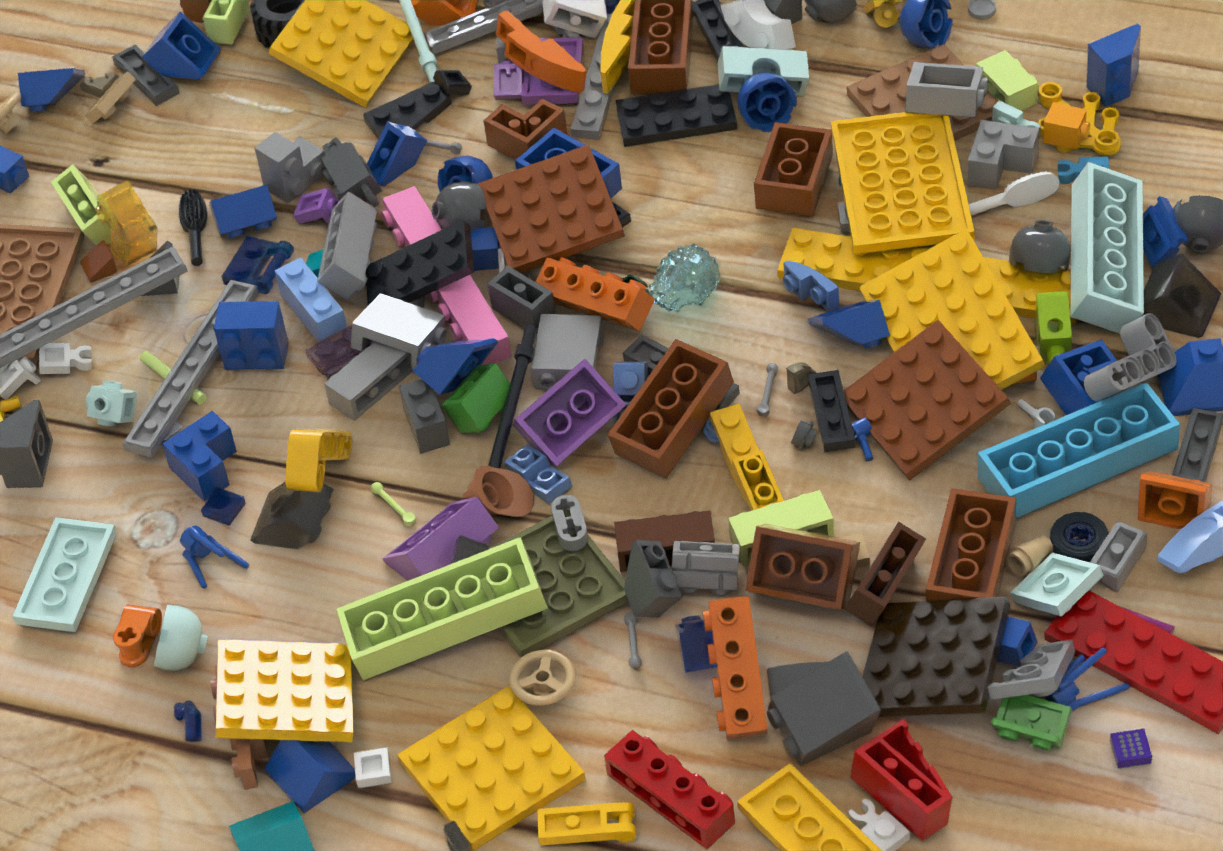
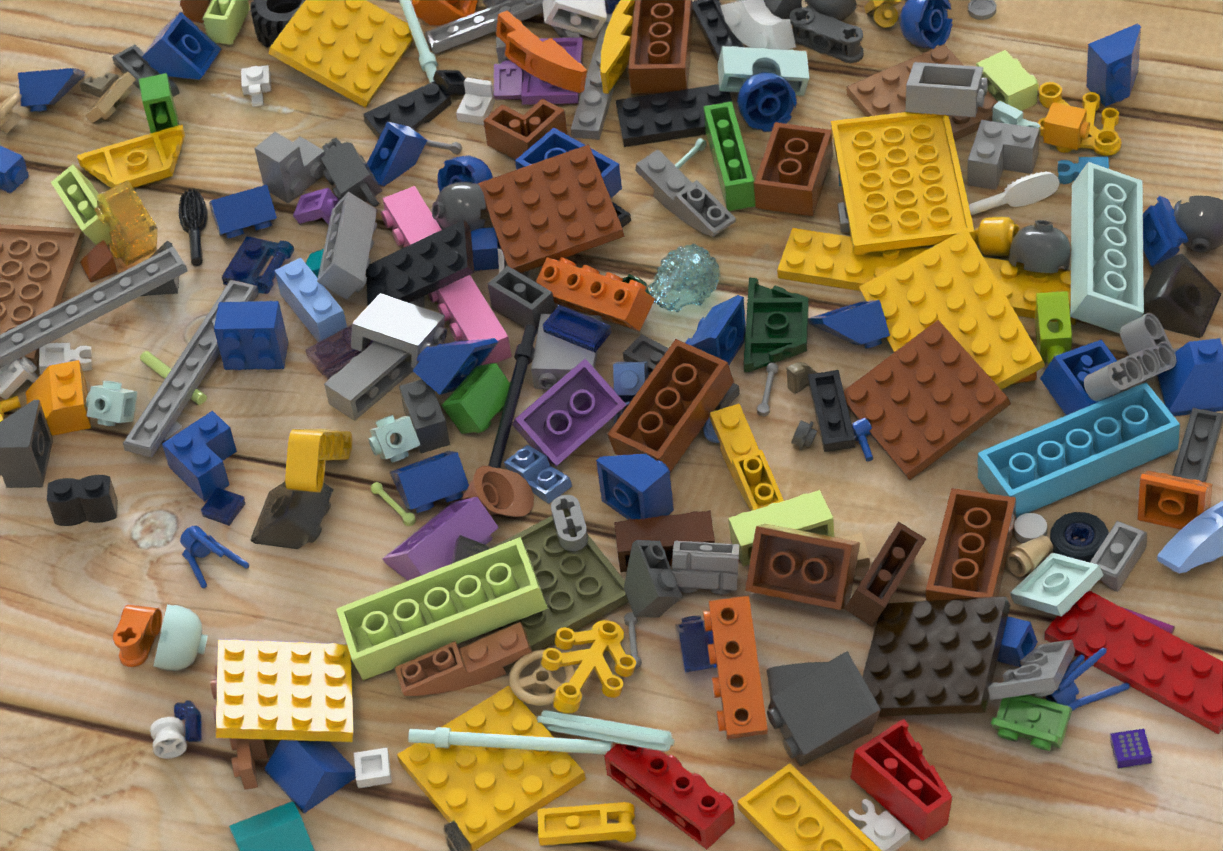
(62, 397): none -> light orange slope
(65, 574): light aqua plate -> none
(82, 500): none -> black brick
(137, 159): none -> yellow wing
(158, 102): none -> bright green brick
(168, 737): none -> white wheel
(255, 82): none -> white plate
(404, 438): none -> light aqua brick
(431, 480): none -> blue slope
(444, 737): none -> light aqua bar
(458, 668): none -> nougat slope
(477, 101): none -> white bracket
(577, 328): none -> clear blue tile
(605, 637): none -> yellow plant
(606, 730): none -> light aqua axle
(635, 485): none -> blue slope
(683, 198): none -> light grey slope
(700, 145): none -> light aqua hinge
(722, 330): none -> blue slope
(729, 156): none -> bright green brick
(774, 325): none -> dark green wing
(808, 282): medium blue slope -> none
(827, 35): none -> dark grey piece
(995, 235): none -> yellow head
(1029, 526): none -> white tile
(1039, 415): white hand -> none

